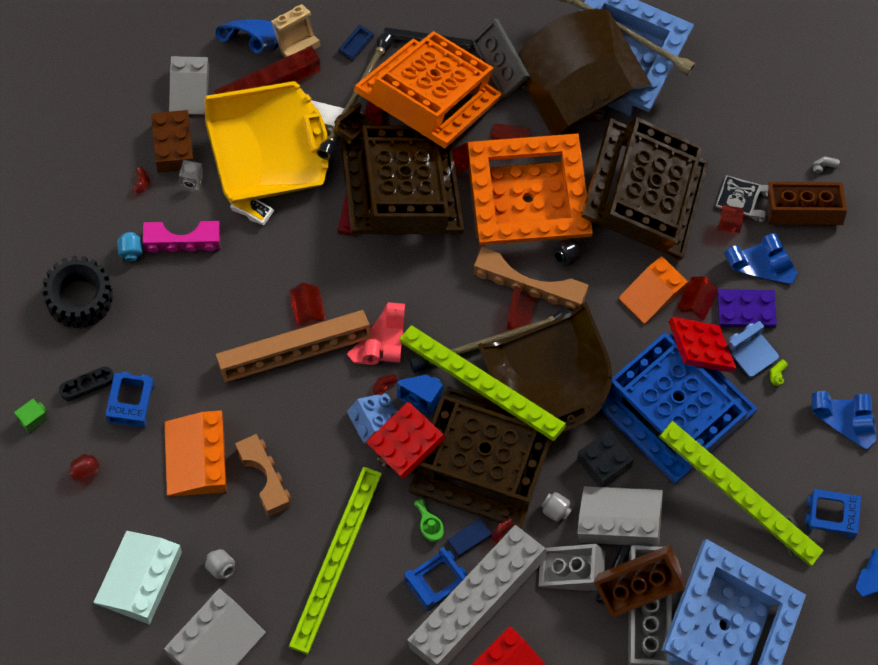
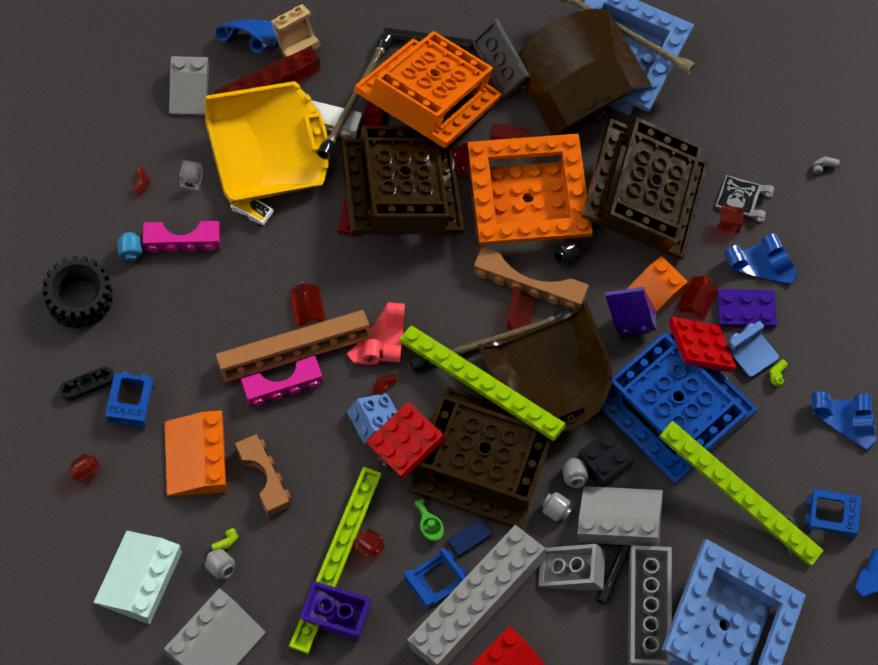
(31, 415): bright green brick -> none
(171, 140): reddish brown brick -> none
(226, 543): none -> lime arm
(259, 390): none -> dark pink arch
(336, 611): none -> dark purple slope
(350, 124): dark brown bracket -> none
(356, 43): dark blue tile -> none
(369, 543): none -> clear red head
(422, 392): blue slope -> none
(501, 529): clear red arm -> none
(575, 472): none -> light grey head
(631, 311): none -> dark purple slope
(640, 581): reddish brown slope -> none
(806, 203): reddish brown slope -> none

